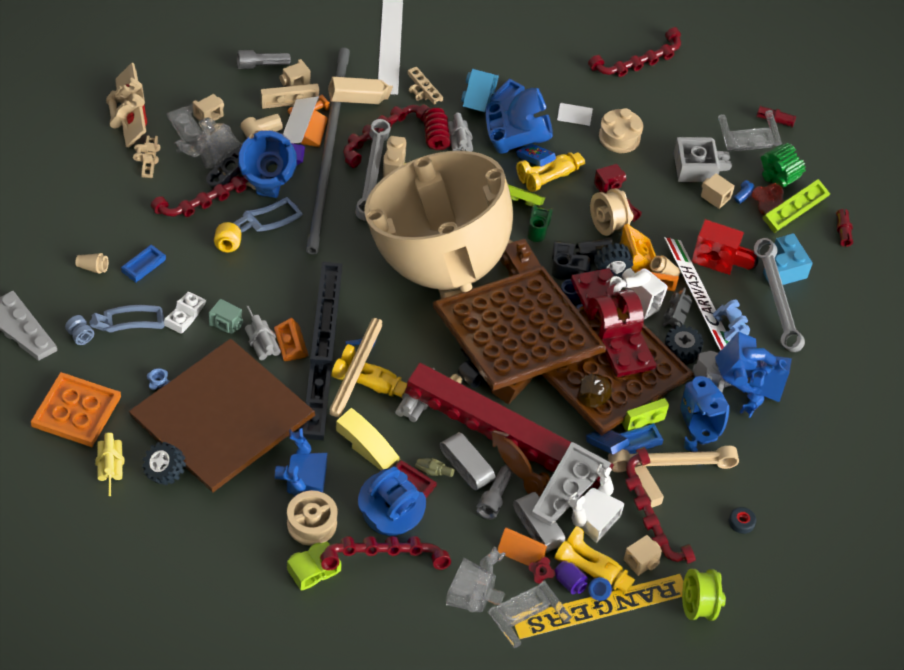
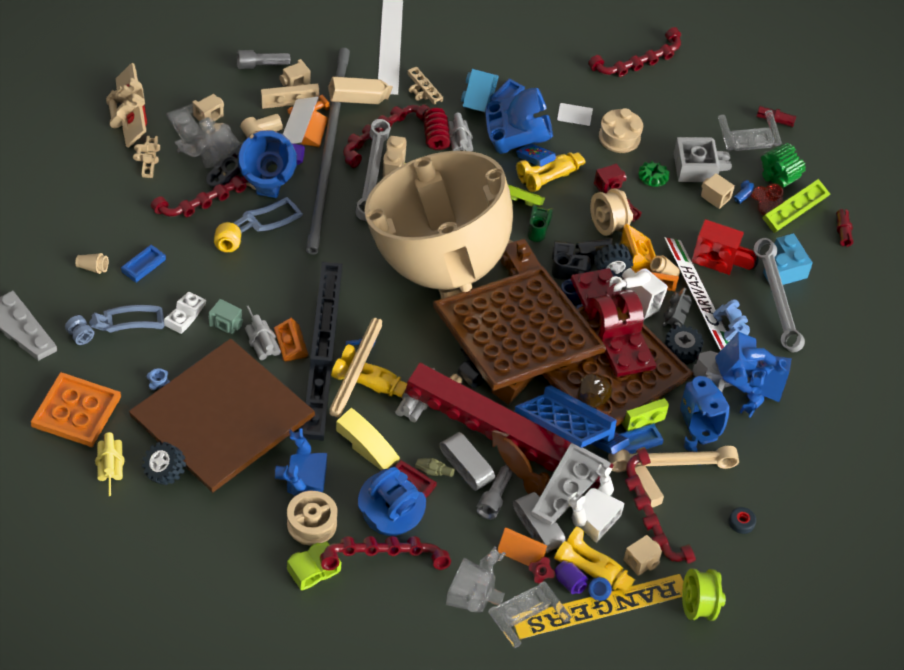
(574, 412): none -> blue fence
(659, 179): none -> green gear

